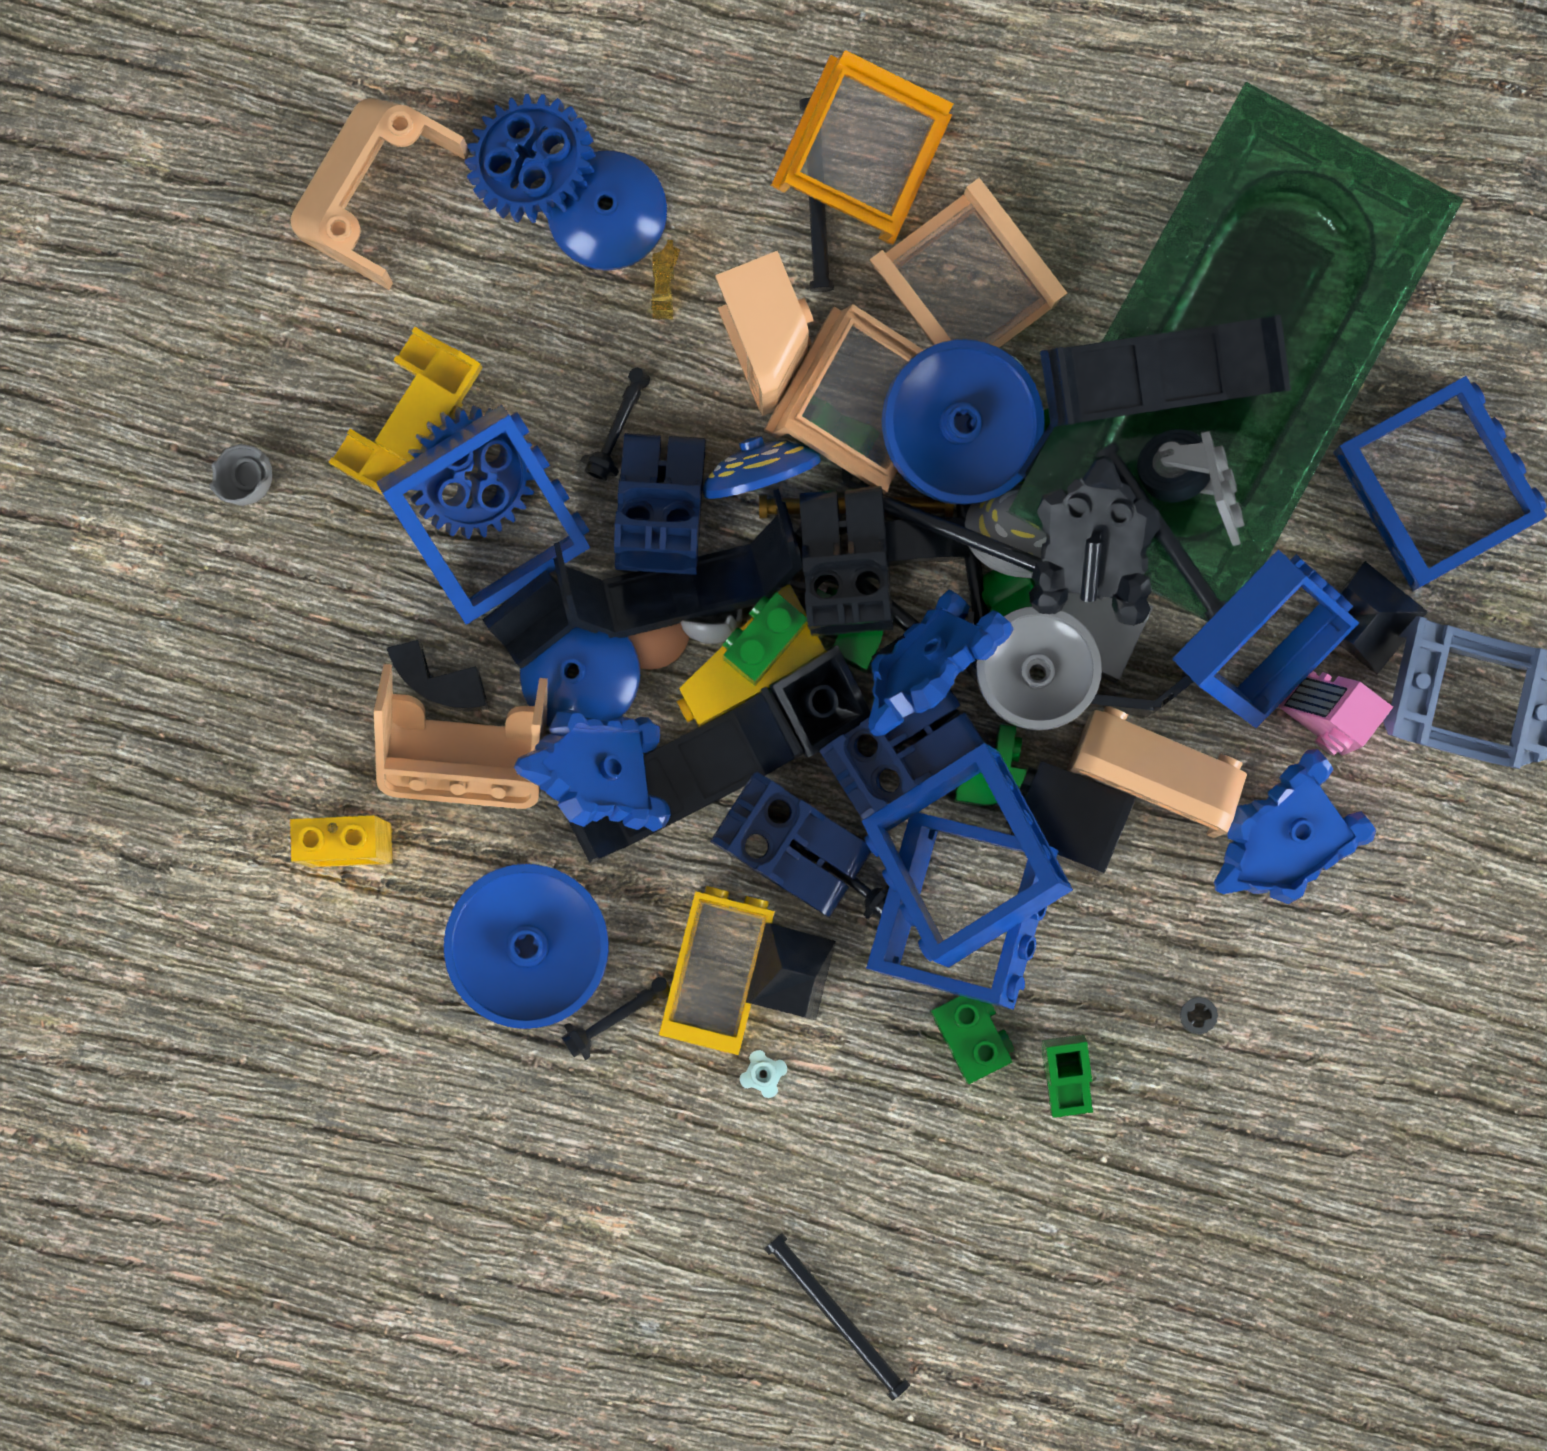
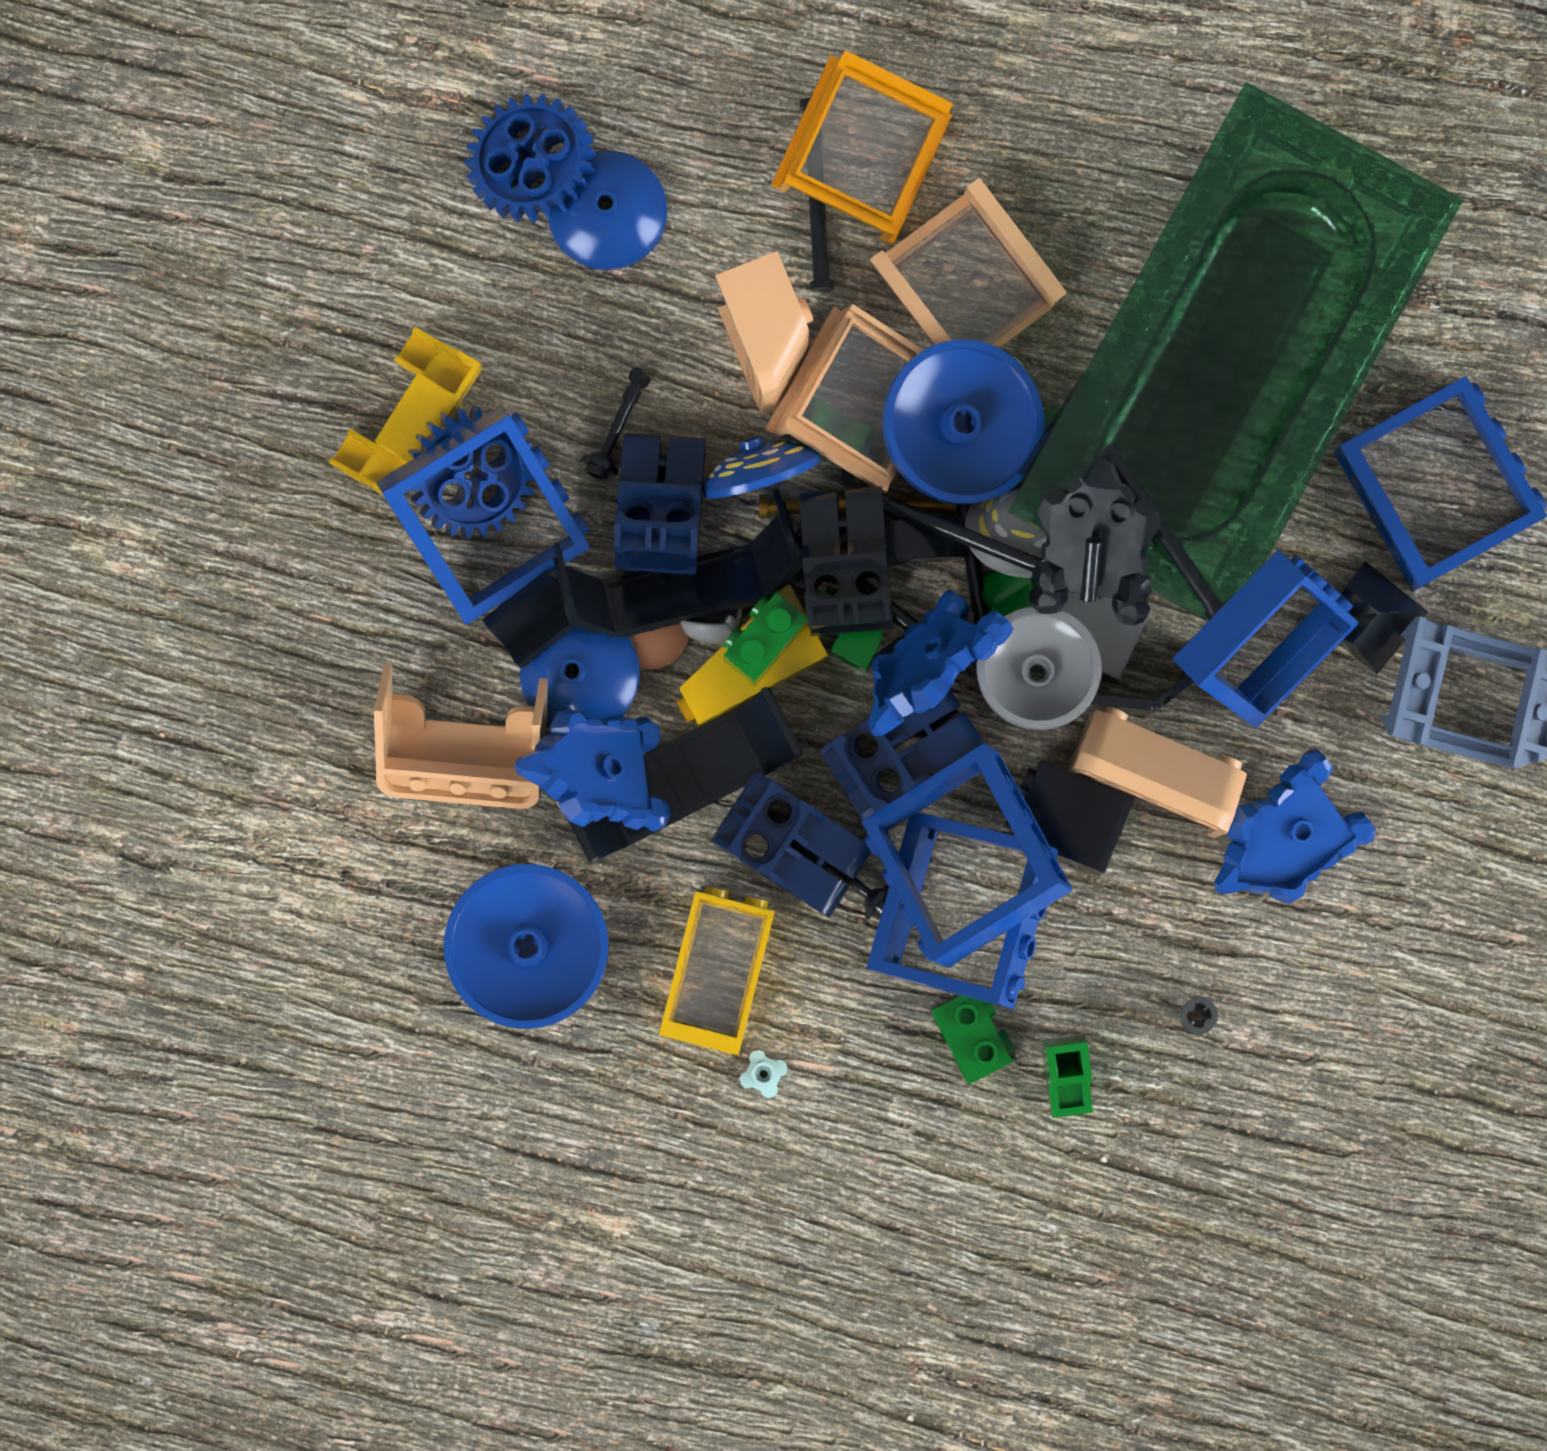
(241, 475): light grey hair -> none
(321, 211): light nougat windscreen -> none
(346, 843): yellow window -> none
(453, 691): black brick -> none
(579, 1040): black piece -> none
(663, 272): clear yellow piece -> none
(790, 971): black slope -> none
(821, 700): black slope -> none
(837, 1317): black bar -> none
(976, 790): green brick -> none
(1165, 370): black windscreen -> none
(1183, 465): plate -> none
(1337, 712): bright pink wedge -> none

